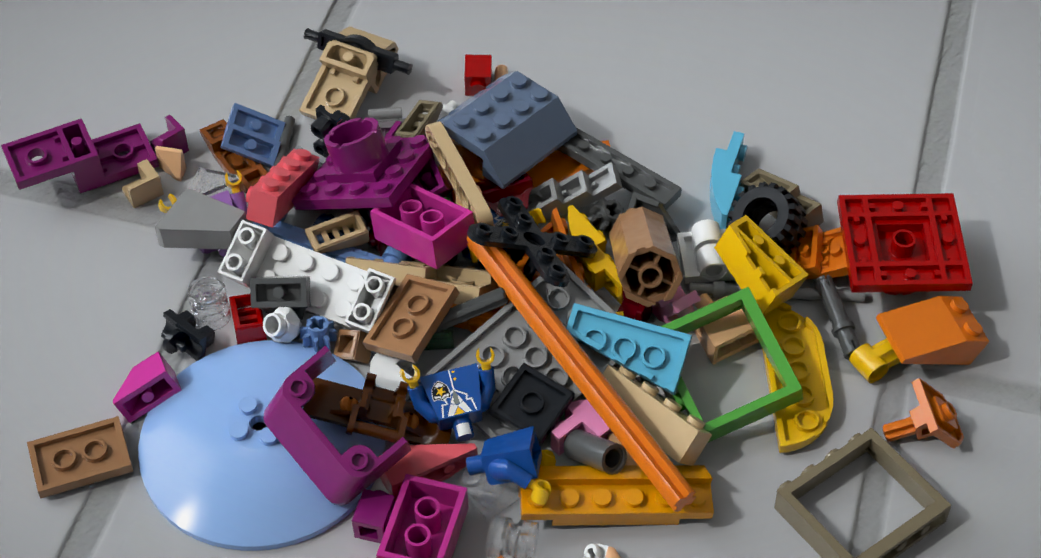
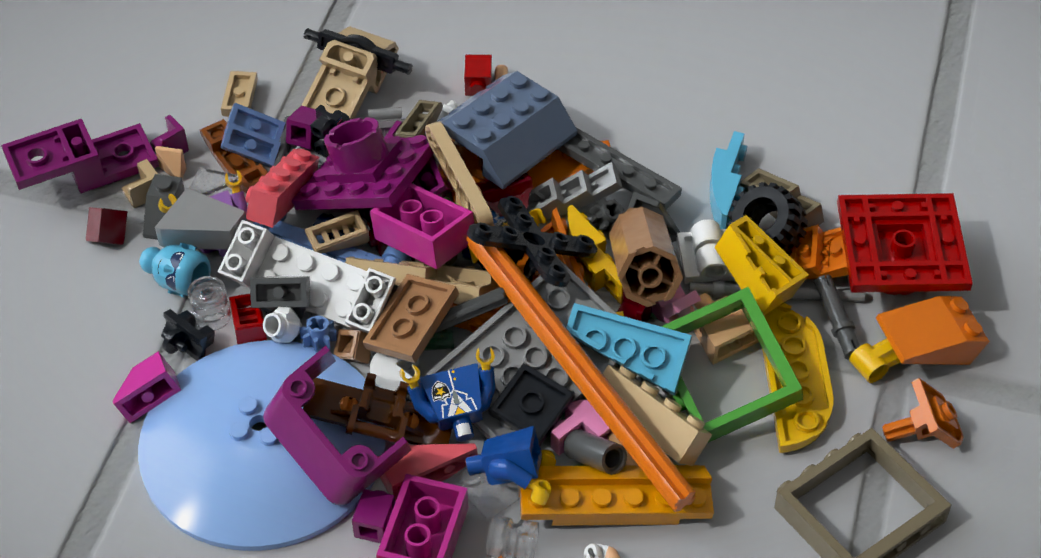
(79, 457): medium nougat plate -> none
(106, 225): none -> dark red panel
(160, 188): none -> dark grey slope
(175, 266): none -> medium azure piece
(239, 90): none -> tan plate
(299, 129): none -> magenta brick

